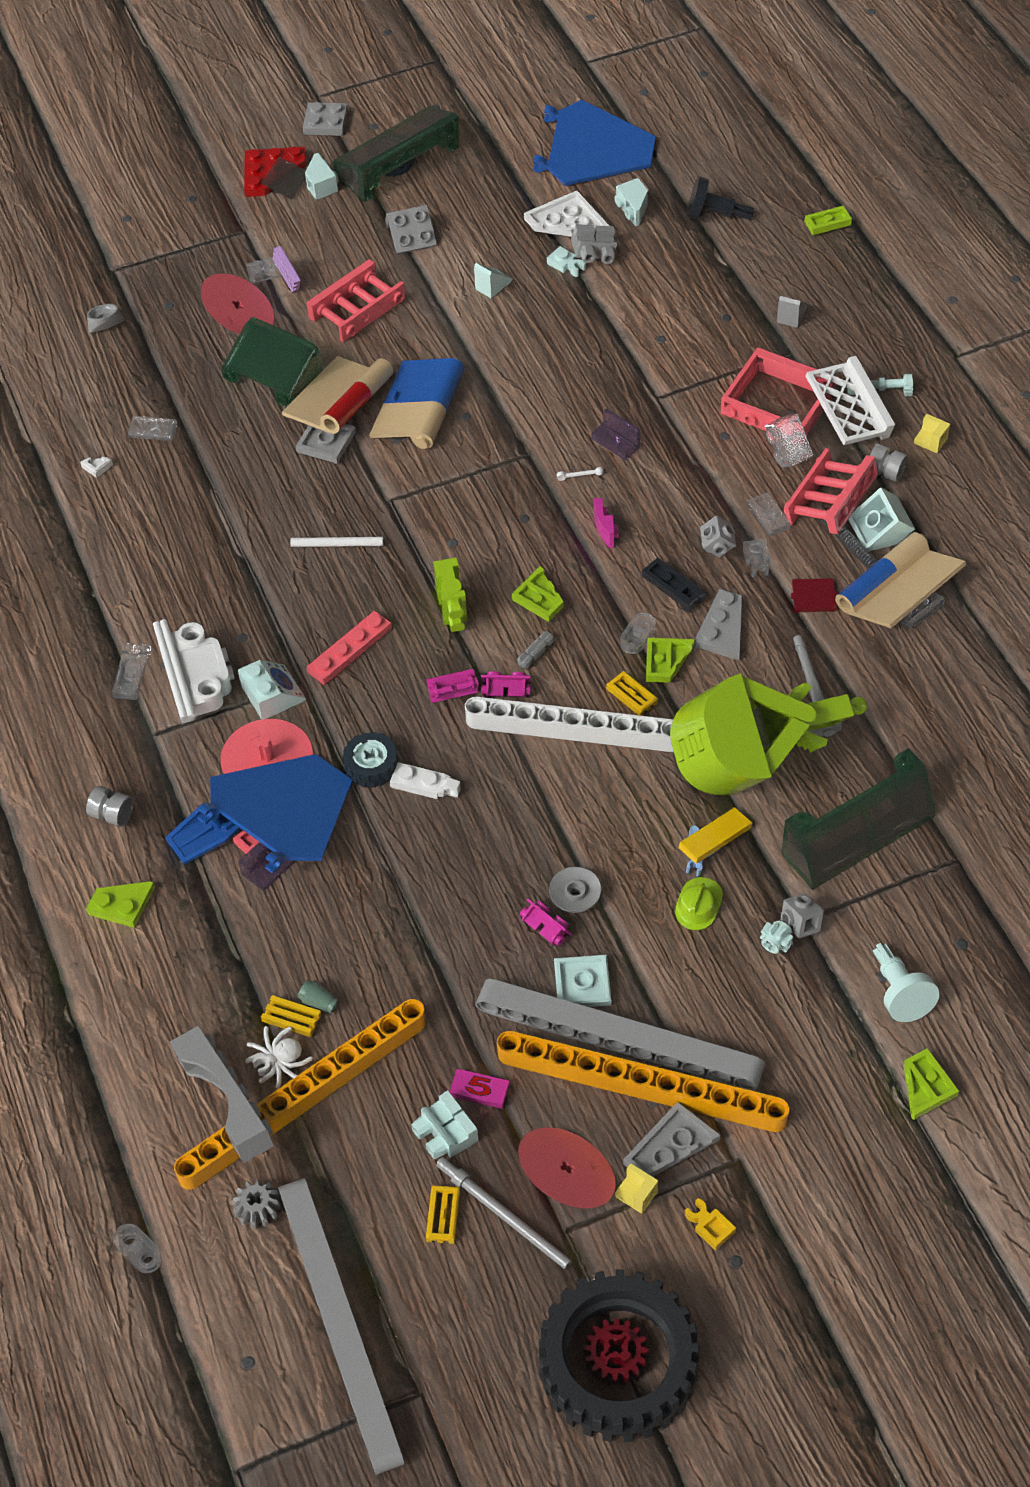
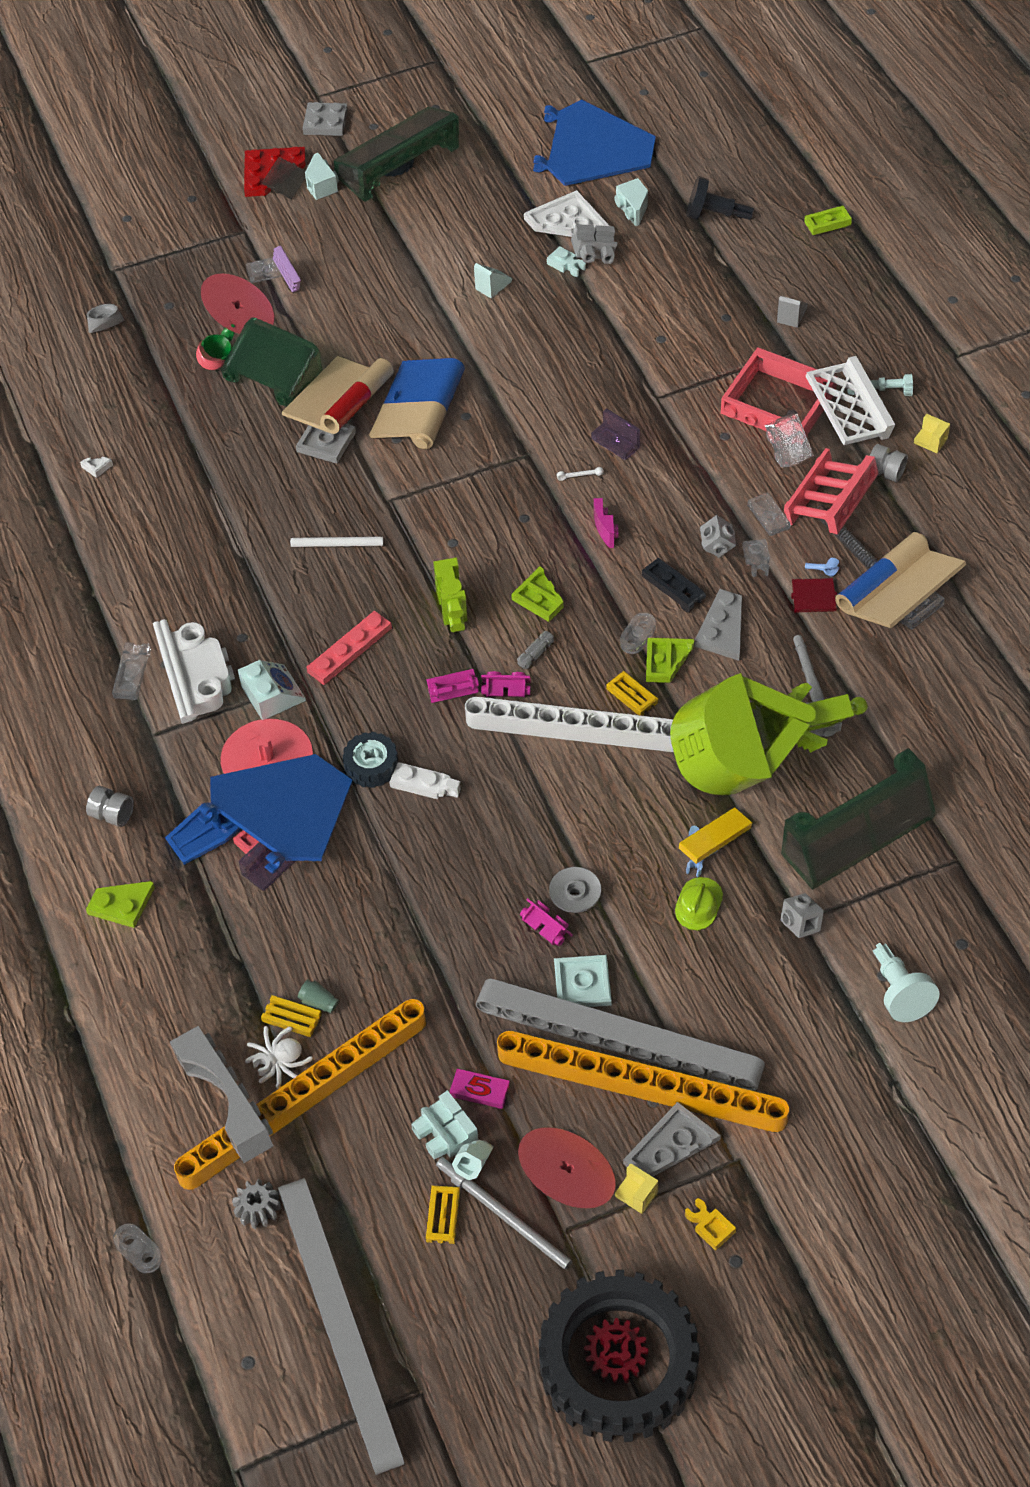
(152, 428): clear plate -> none
(215, 349): none -> green hair
(348, 286): coral fence -> none
(411, 229): light grey bracket -> none
(472, 1158): none -> light aqua rock
(776, 937): light aqua gear -> none
(829, 568): none -> light blue hand
(881, 521): light aqua slope -> none
(926, 1084): lime wing -> none

